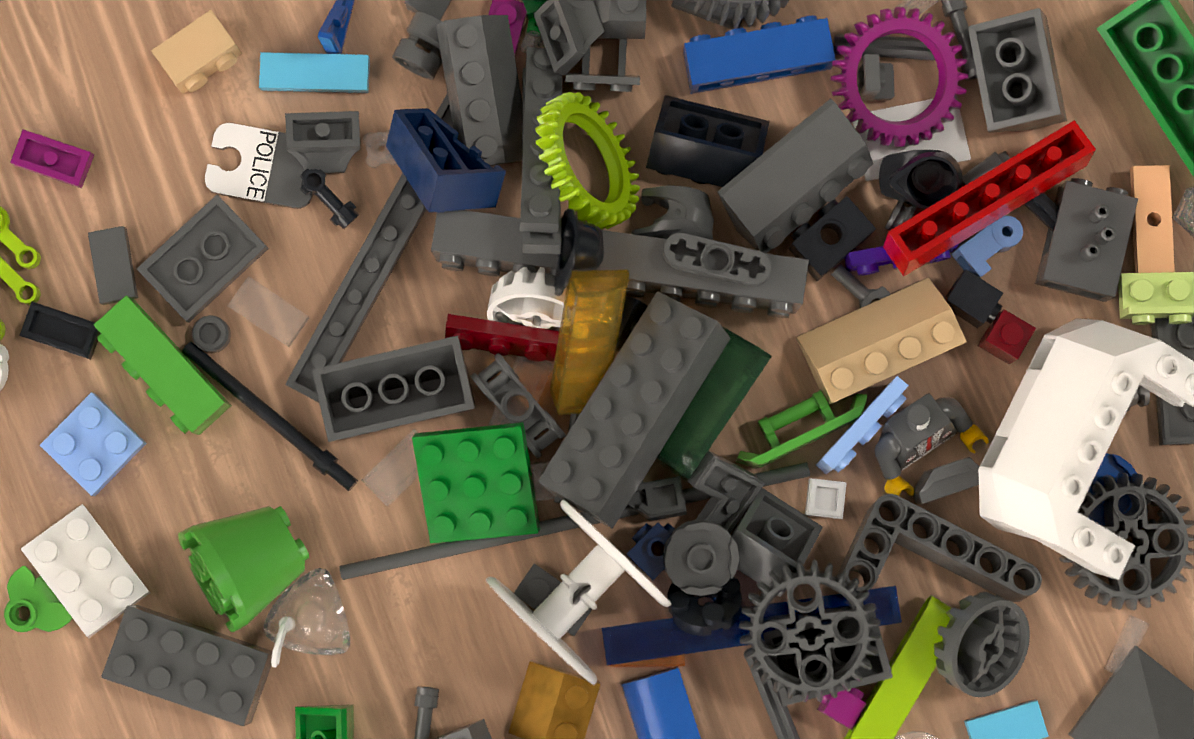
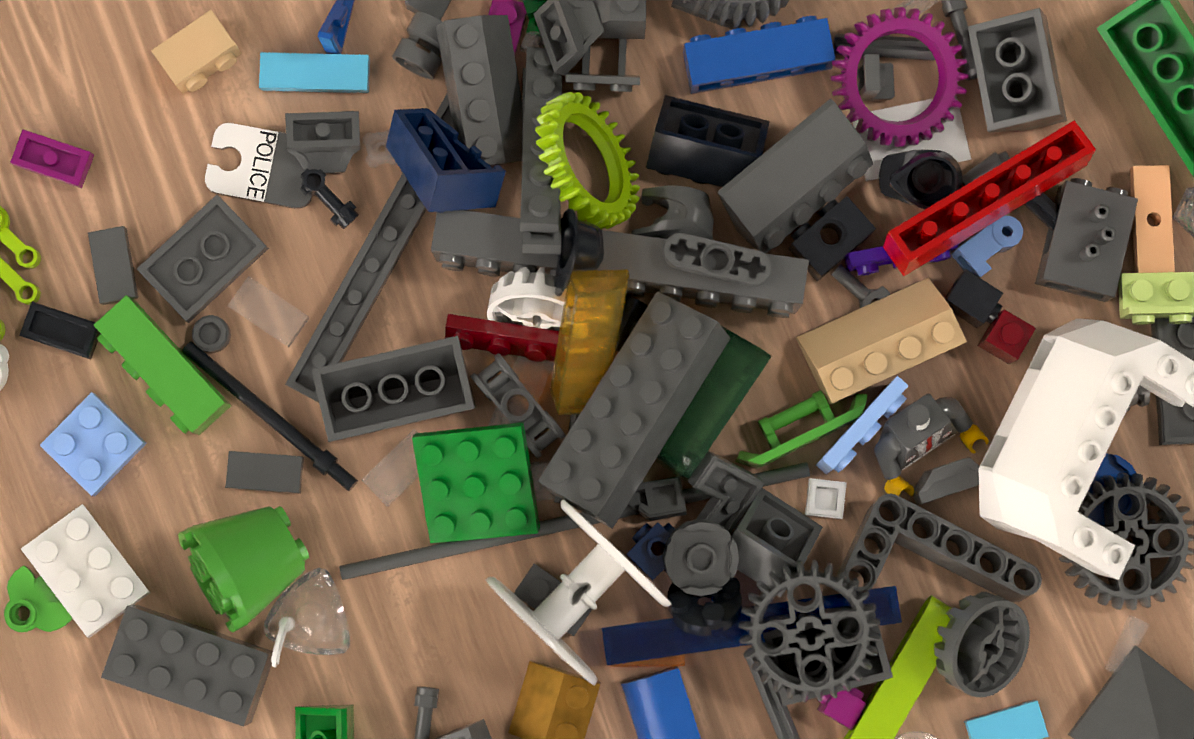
(264, 472): none -> dark grey tile
(899, 215): dark grey bush -> none

